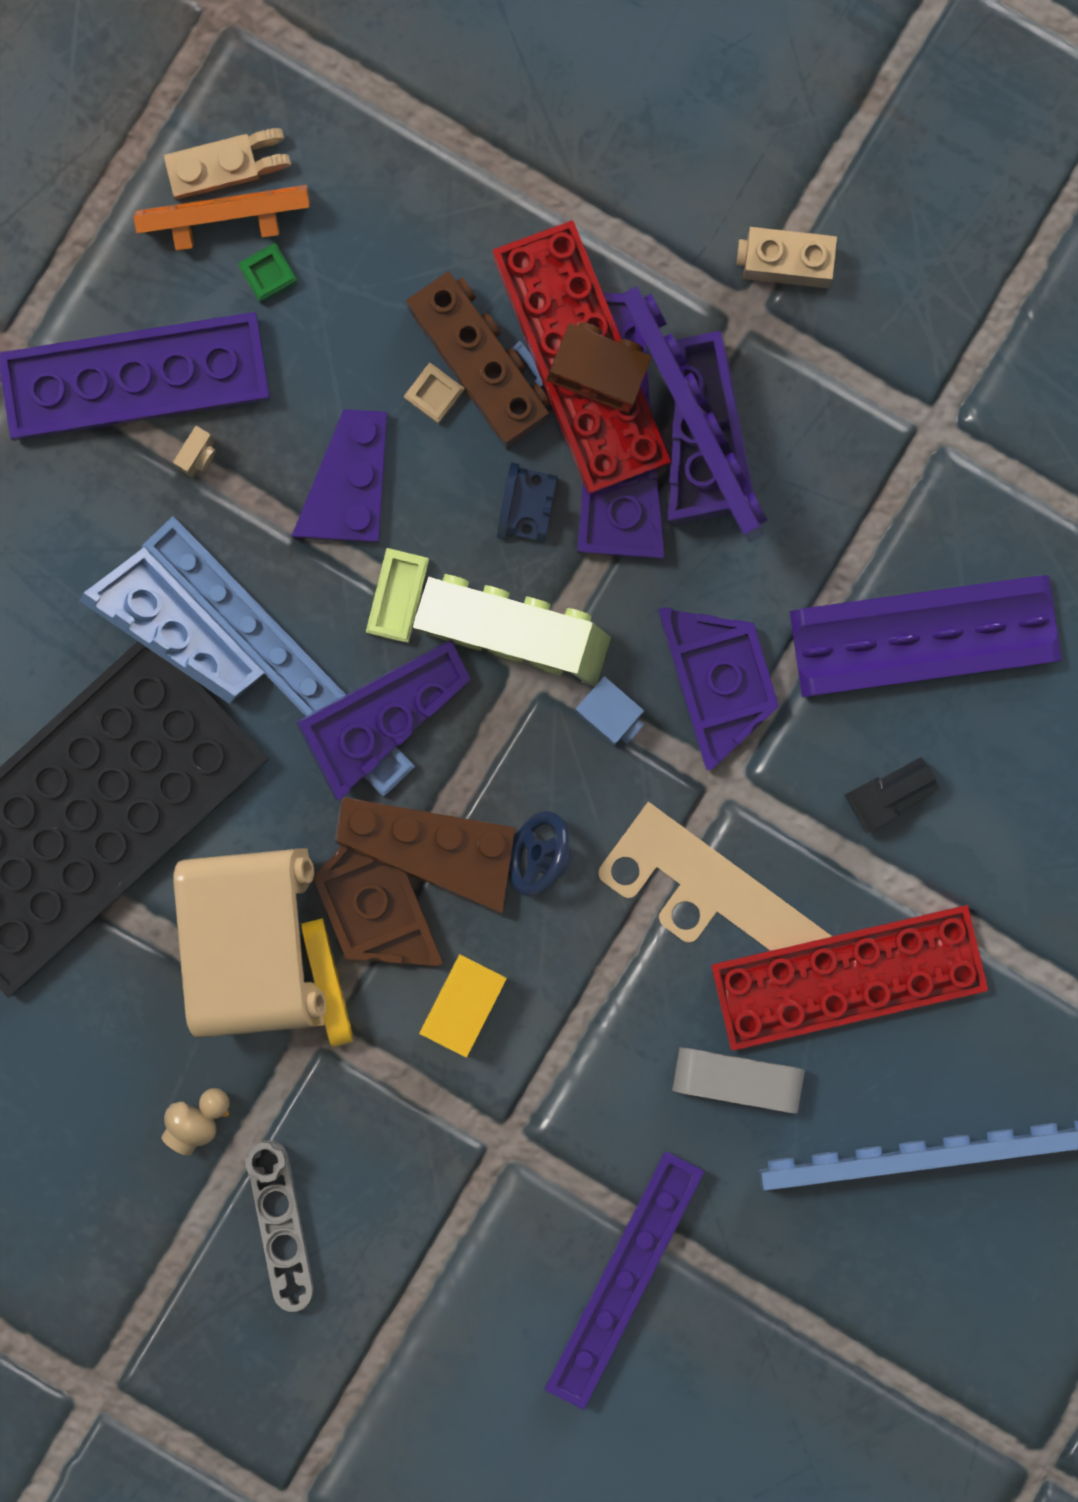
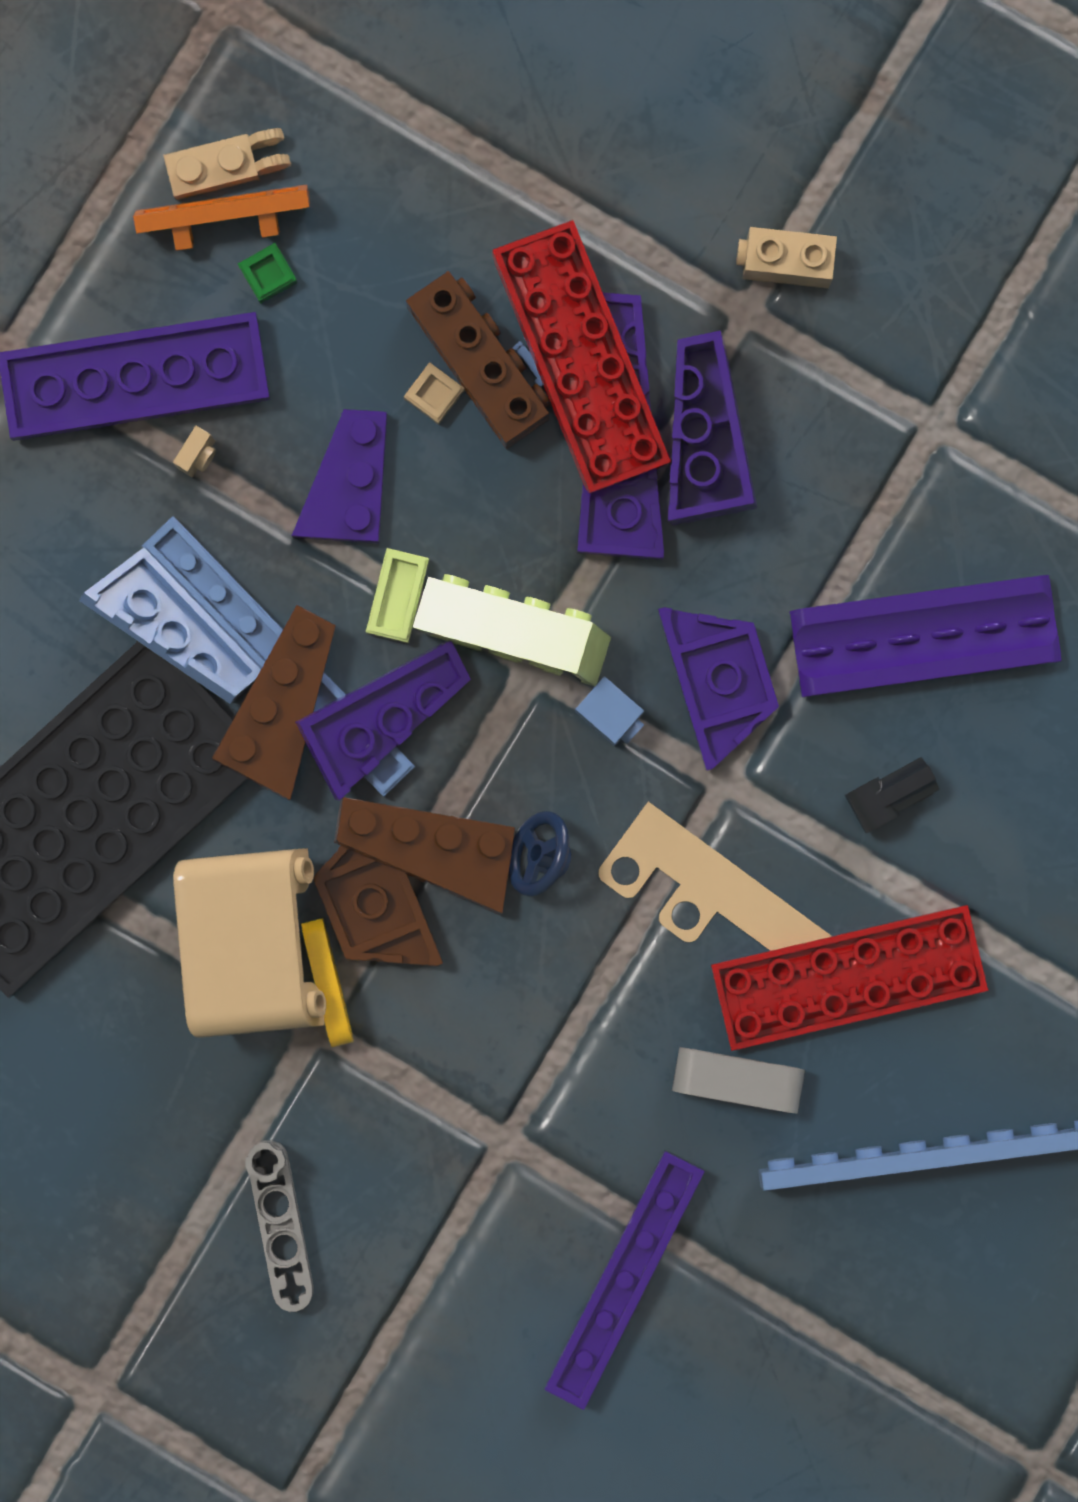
(192, 1126): tan animal -> none
(263, 735): none -> reddish brown wing
(463, 1005): yellow panel -> none
(526, 504): dark blue piece -> none
(599, 366): reddish brown brick -> none
(689, 399): dark purple plate -> none

